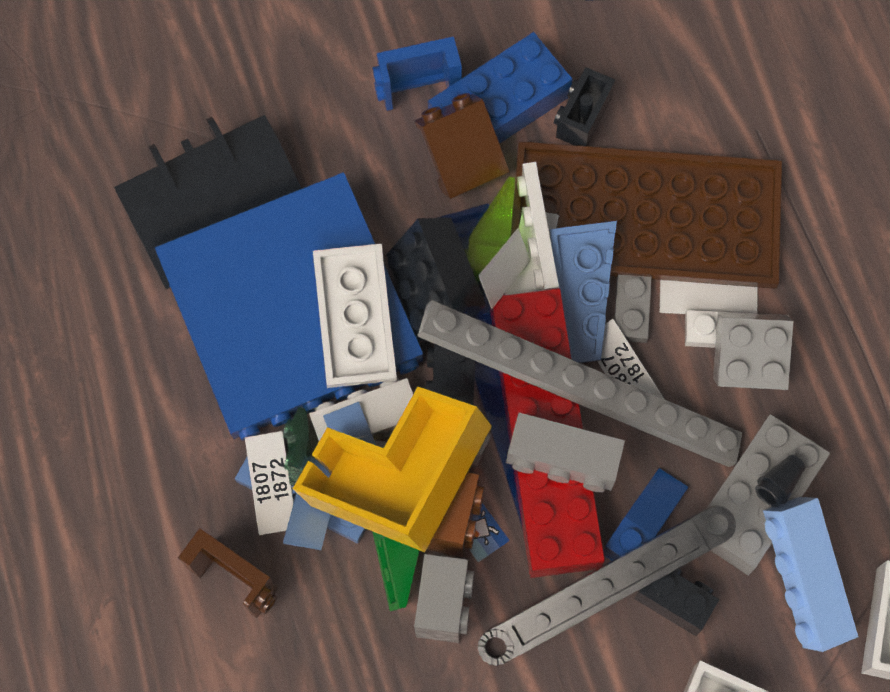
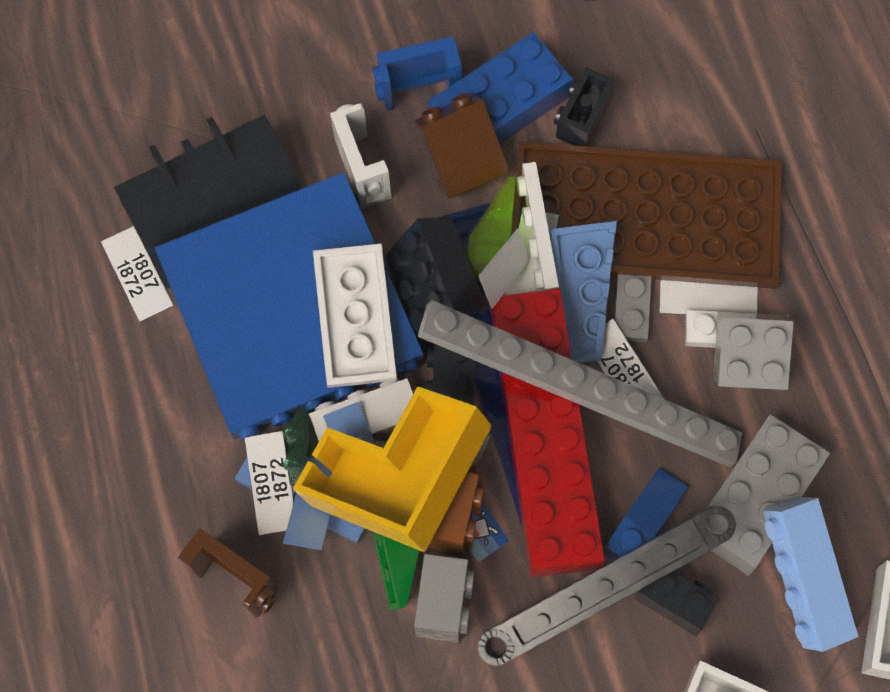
(136, 273): none -> white sticker
(369, 182): none -> white panel
(565, 453): light grey brick -> none
(779, 482): black cone -> none

